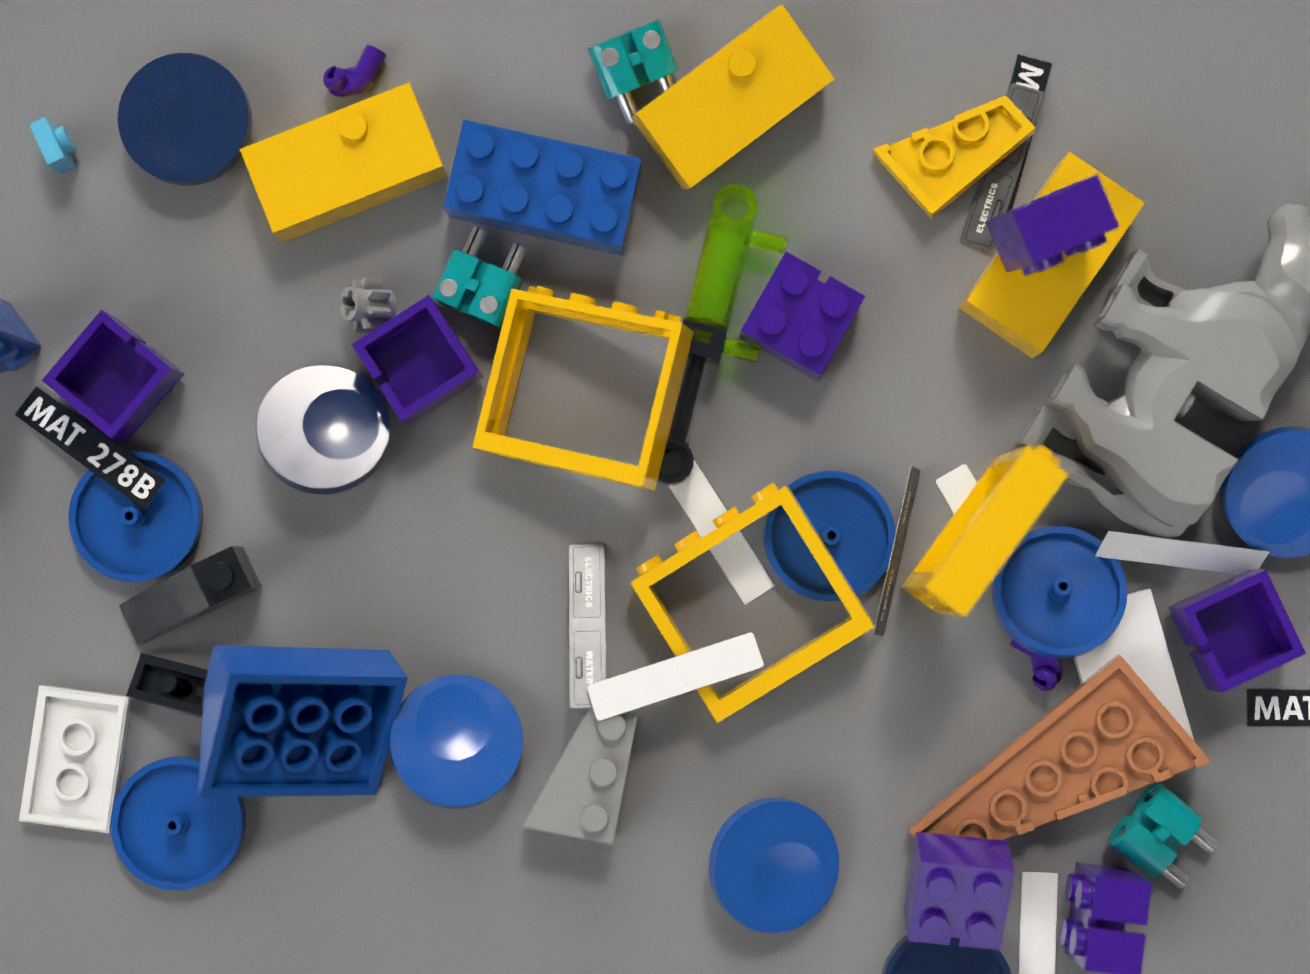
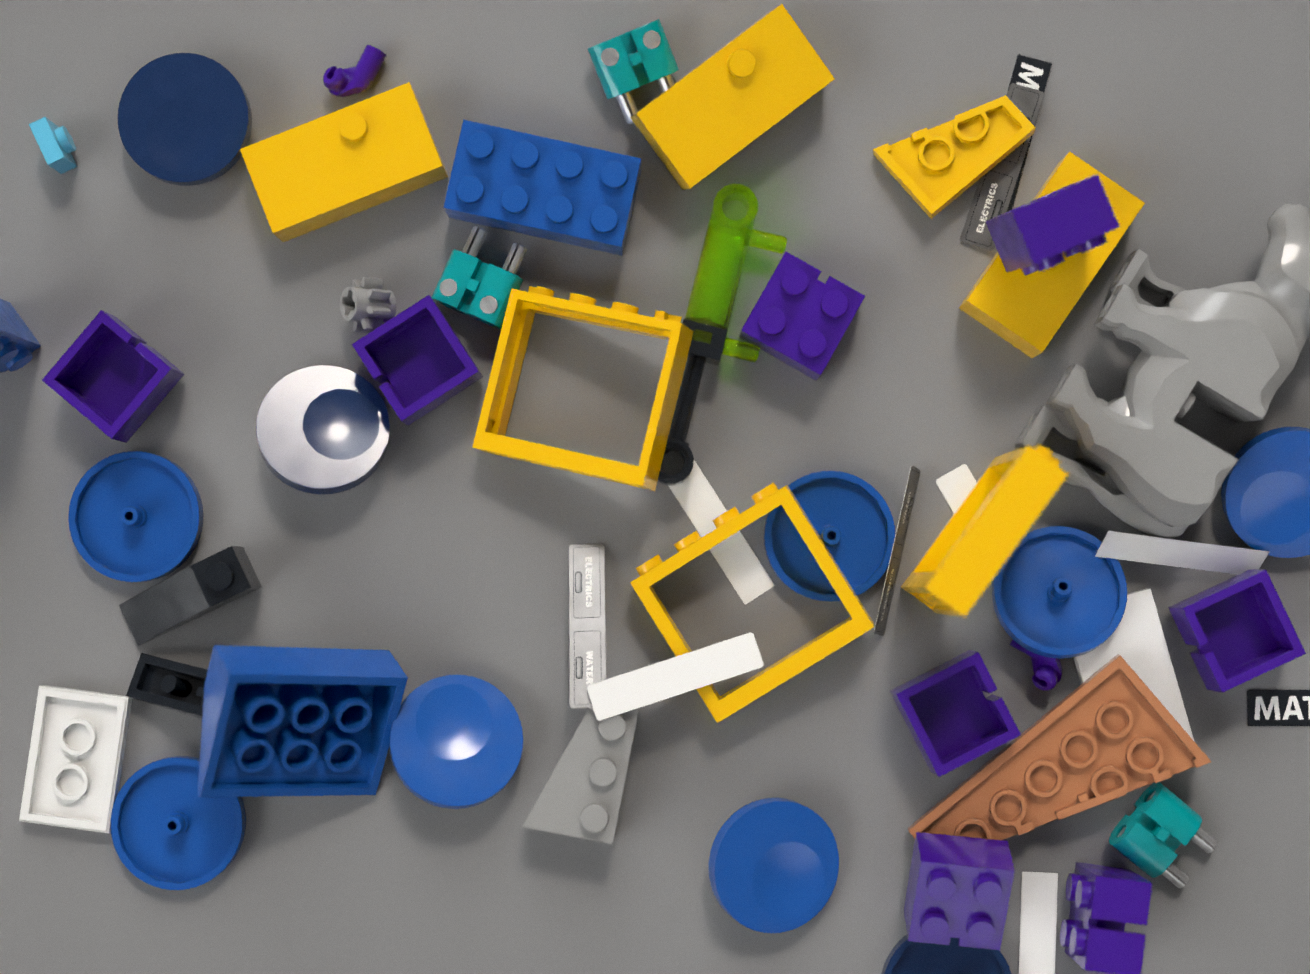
(90, 447): black sticker -> none
(951, 714): none -> dark purple piece

